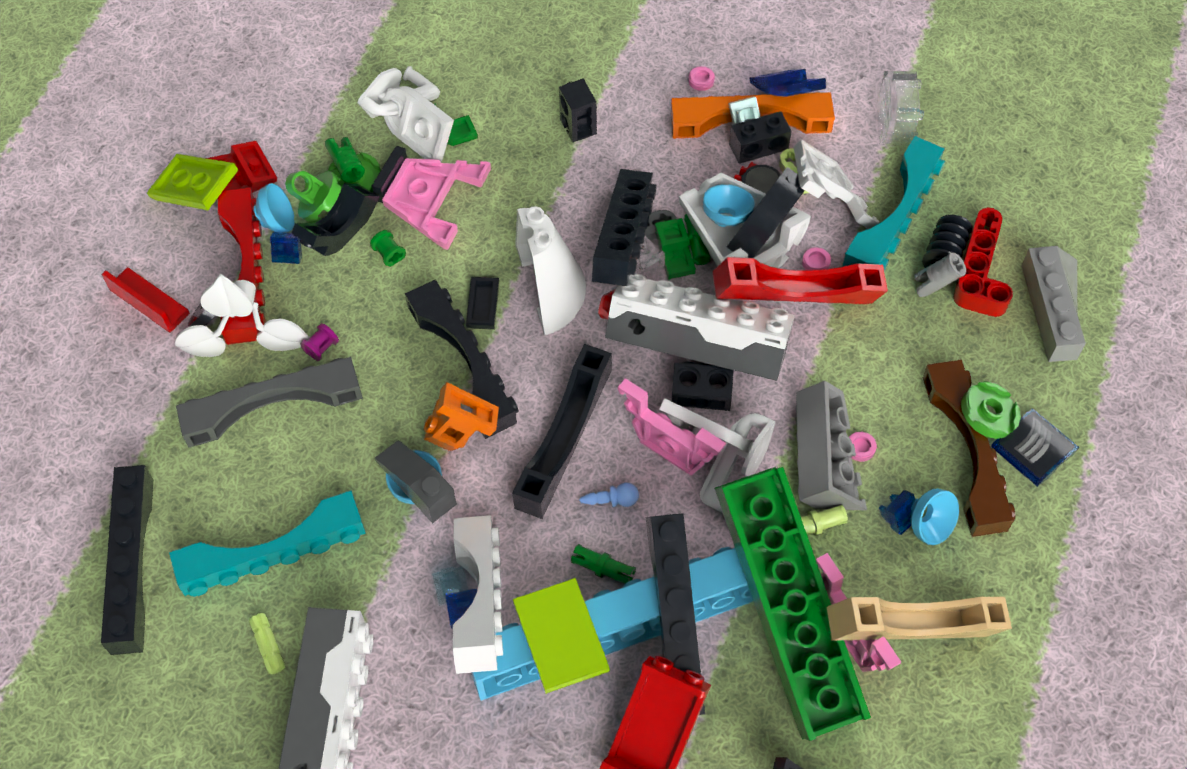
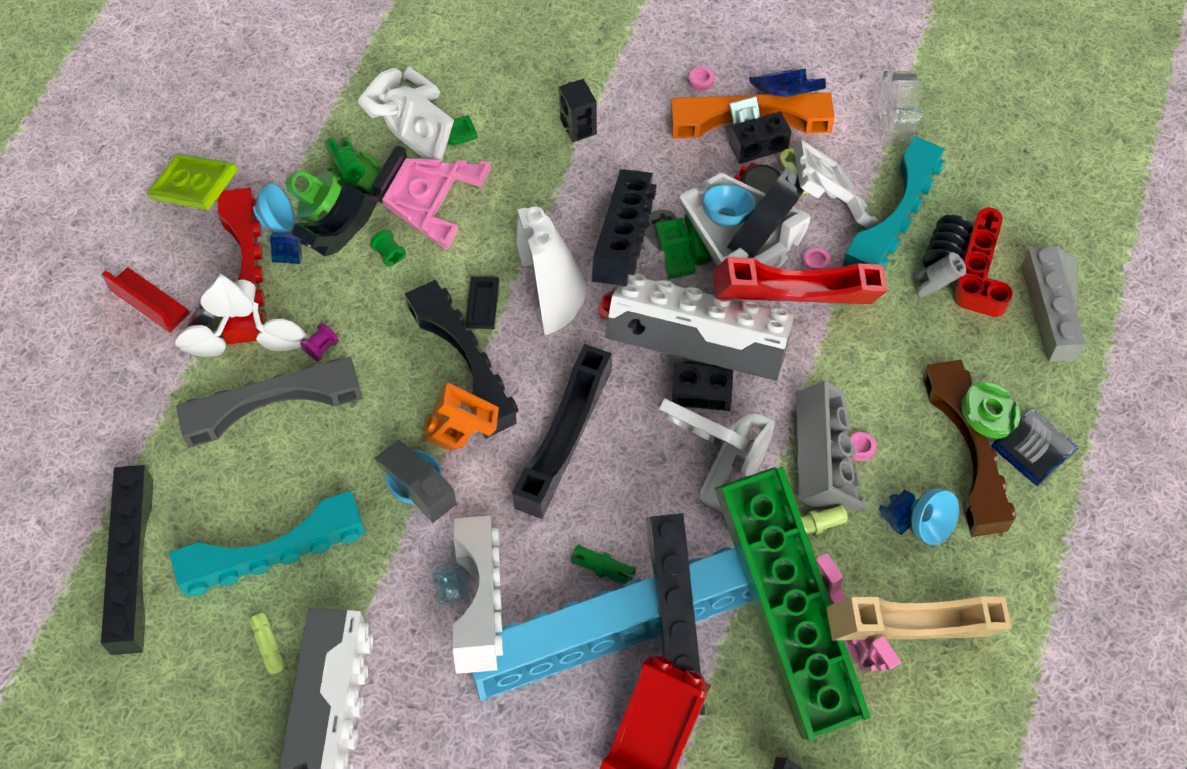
(252, 167): red slope -> none
(459, 603): clear blue tile -> none
(561, 635): lime tile -> none
(624, 495): light blue bar -> none
(666, 439): bright pink wing -> none

